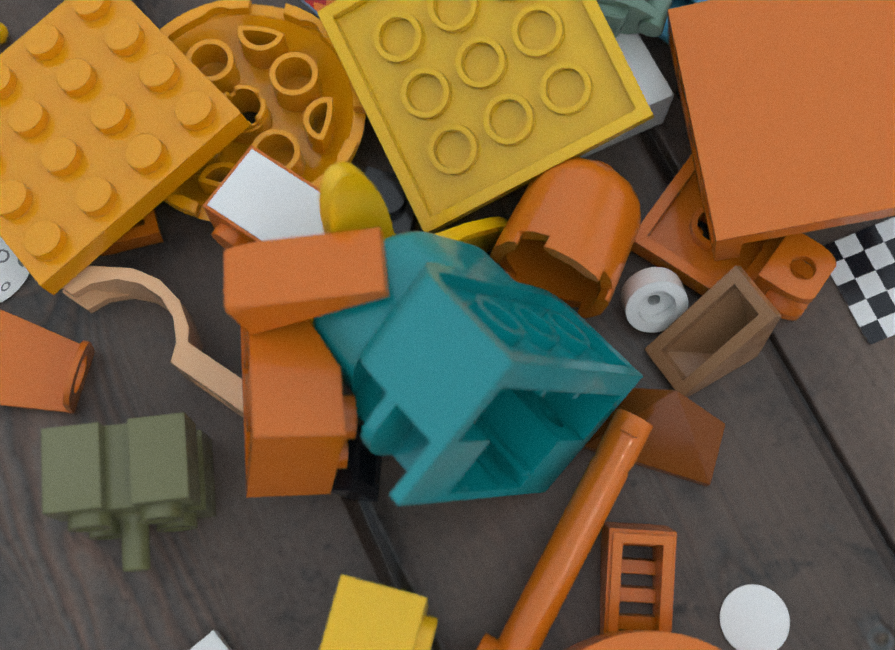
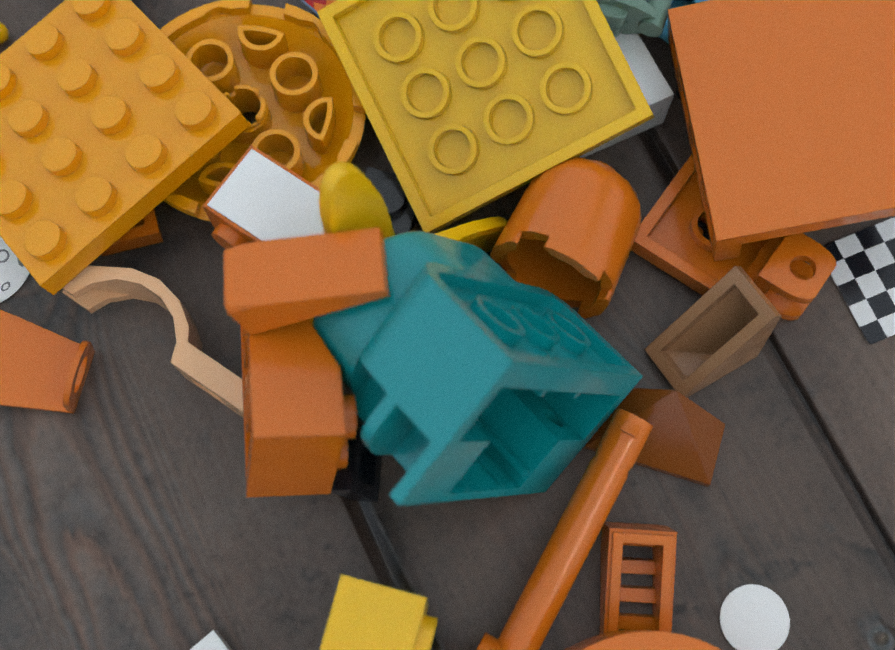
(128, 477): olive brick -> none
(653, 299): white tile -> none

